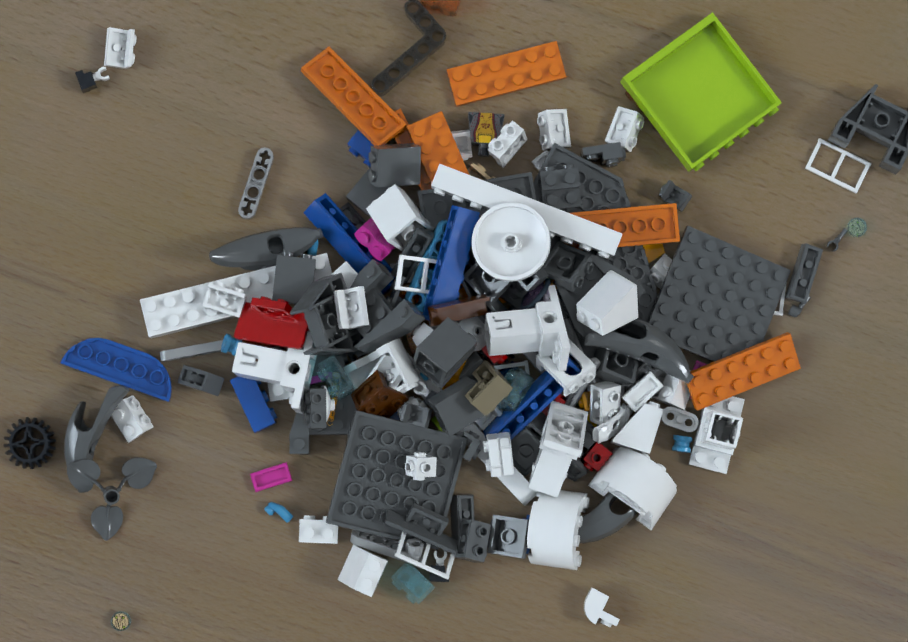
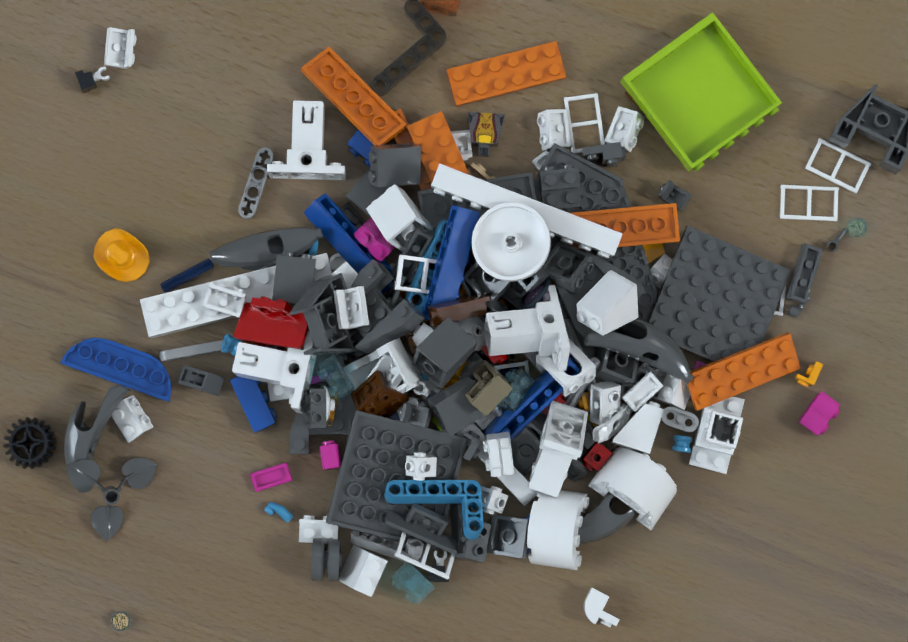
(121, 255): none -> light orange hat
(187, 275): none -> dark blue axle
(307, 145): none -> white brick
(325, 559): none -> dark grey wheel
(330, 455): none -> dark pink brick
(336, 261): none -> white tile
(442, 497): none -> dark azure beam
(493, 500): none -> white brick
(507, 144): white plate -> none
(585, 123): none -> white window
(809, 195): none -> white window
(812, 372): none -> light orange bracket
(819, 413): none -> dark pink brick

